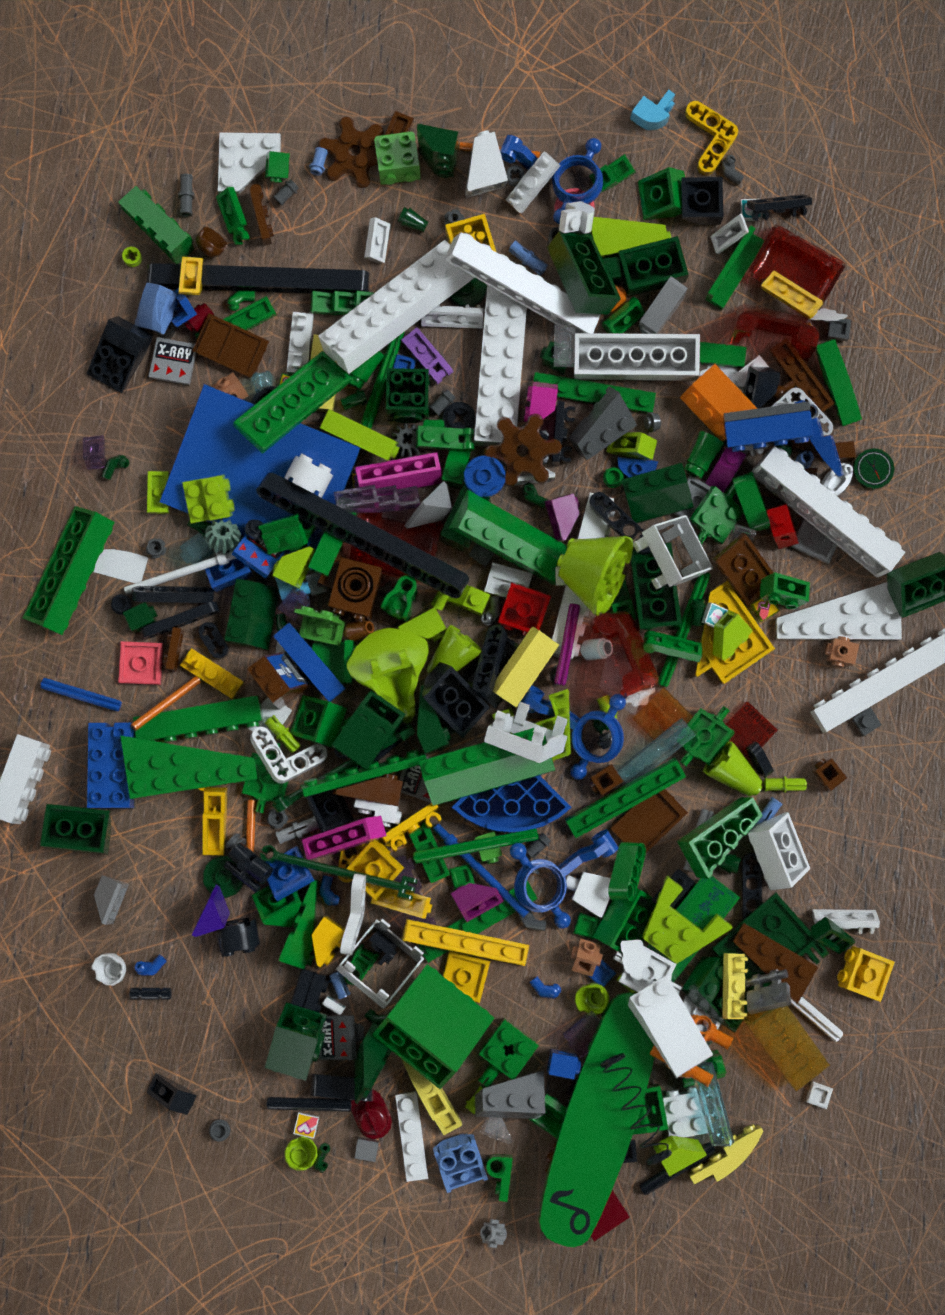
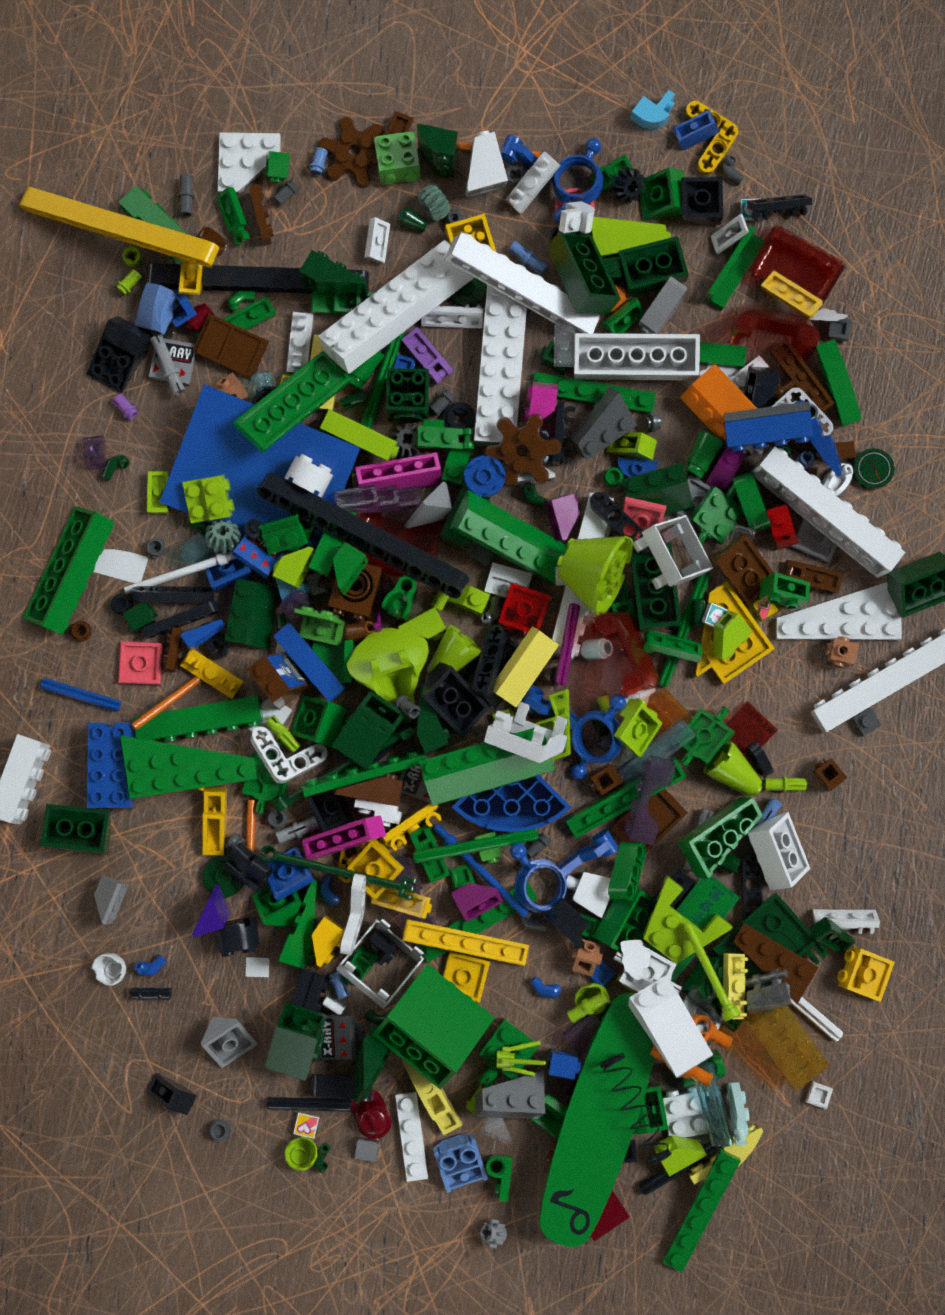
(75, 628): none -> reddish brown plate
(119, 227): none -> yellow beam
(125, 407): none -> medium lavender pin
(128, 282): none -> lime pin
(171, 372): none -> light grey pin
(199, 635): none -> blue slope
(226, 1040): none -> light grey slope
(257, 967): none -> white sticker
(331, 277): none -> dark green slope
(348, 565): none -> green slope
(377, 626): none -> magenta hinge
(405, 705): none -> dark grey pin
(434, 202): none -> sand green gear
(506, 1059): none -> lime plant
(568, 921): none -> black panel
(588, 1006): none -> lime pin
(628, 185): none -> black gear
(638, 726): none -> lime plate
(643, 513): none -> coral tile
(656, 774): none -> clear purple arch
(696, 130): none -> blue slope
(701, 1210): none -> green plate
(728, 1009): none -> lime piece
(738, 1113): none -> light aqua plate
(819, 577): none -> reddish brown plate

